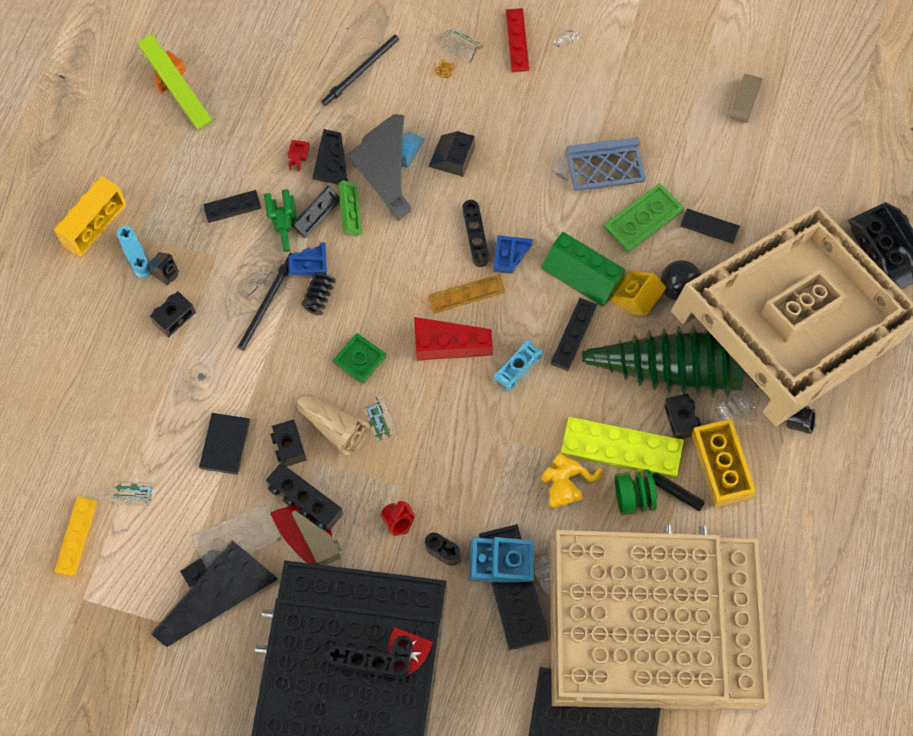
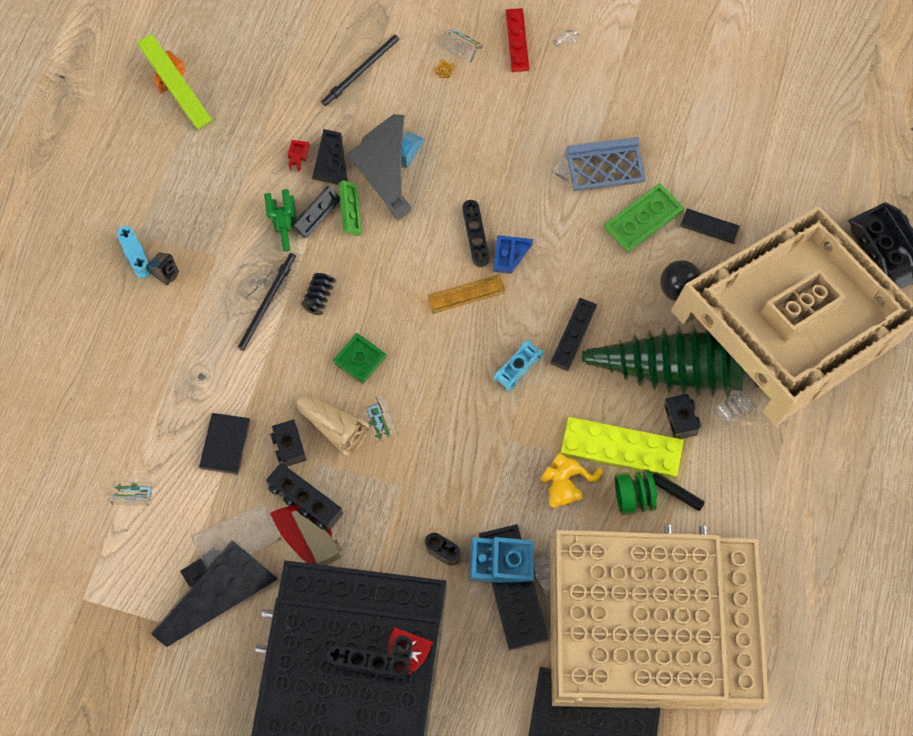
(75, 536): yellow plate -> none
(90, 216): yellow brick -> none
(170, 323): black brick -> none
(232, 206): black plate -> none
(308, 261): blue wing -> none
(396, 519): red piece -> none
(450, 340): red wedge -> none
(453, 153): black slope -> none
(583, 269): green slope -> none
(638, 292): yellow slope -> none
(723, 463): yellow brick -> none
(745, 98): dark tan beam -> none
(803, 420): black piece -> none

